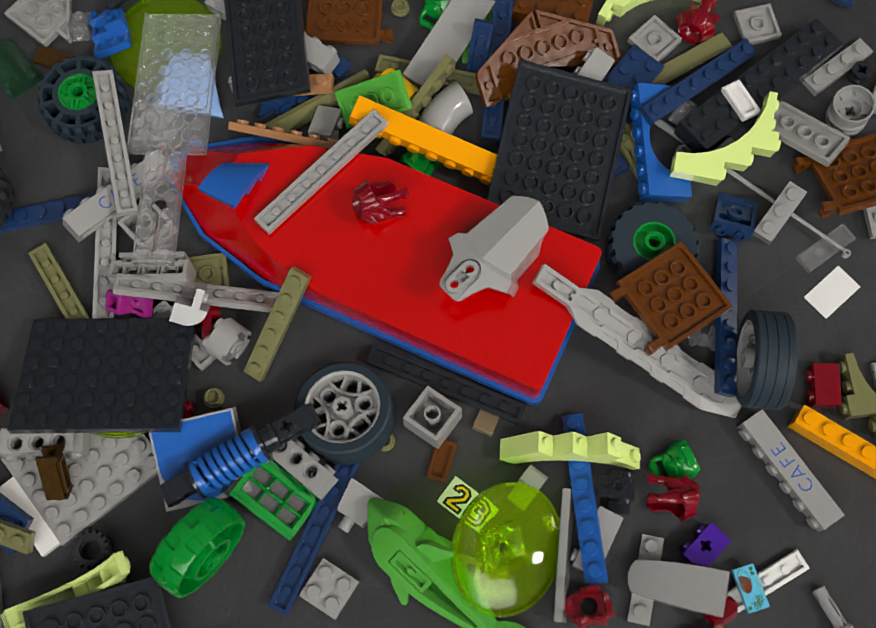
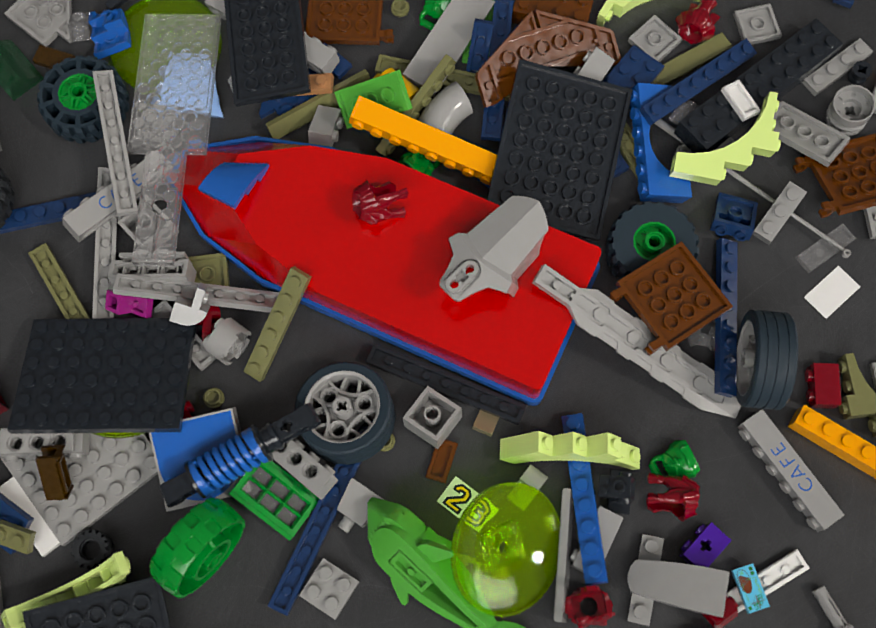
(278, 133): medium nougat plate -> none
(321, 172): light grey plate -> none

